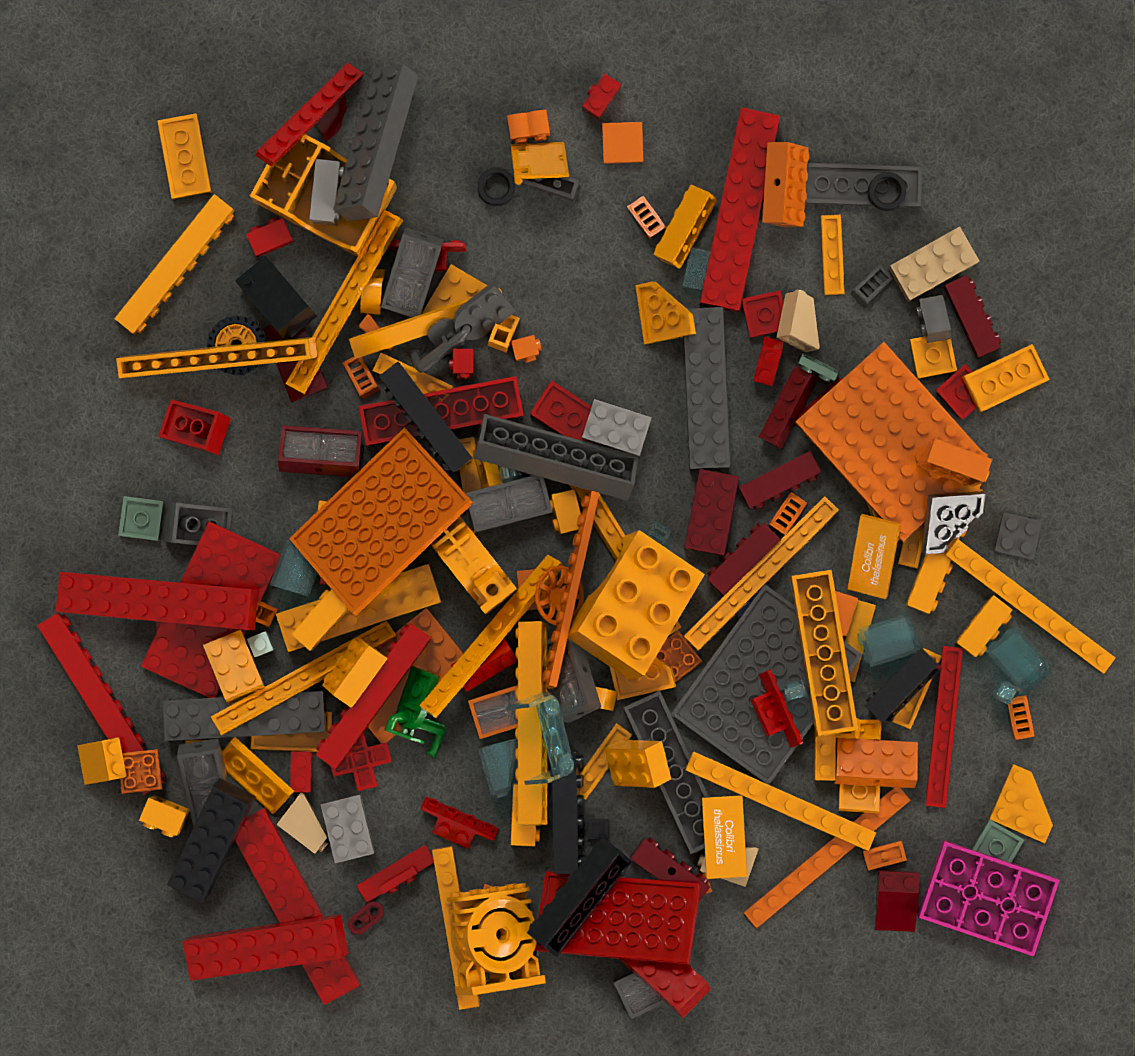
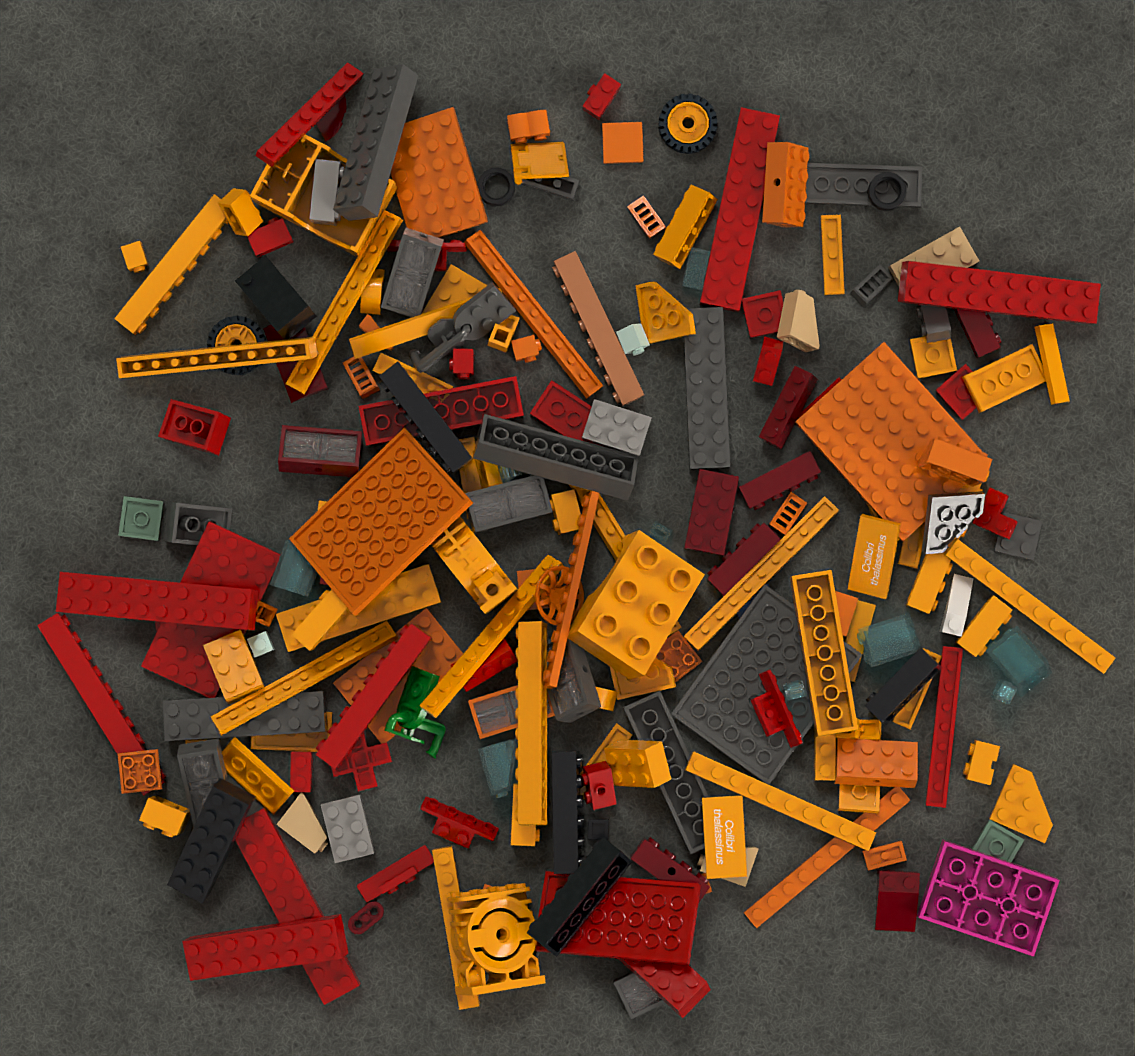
(101, 761): light orange brick -> none
(135, 257): none -> light orange brick
(184, 156): light orange plate -> none
(240, 212): none -> light orange brick
(354, 671): light orange brick -> none
(436, 177): none -> orange plate
(533, 314): none -> orange plate
(554, 736): clear light blue windscreen -> none
(599, 329): none -> nougat brick
(599, 785): none -> red brick
(633, 339): none -> light aqua brick
(681, 138): none -> wheel
(825, 371): sand green plate -> none
(957, 606): none -> white slope
(980, 762): none -> light orange brick
(992, 519): none -> red plate
(999, 292): none -> red brick
(1023, 734): orange slope -> none
(1052, 363): none -> light orange tile

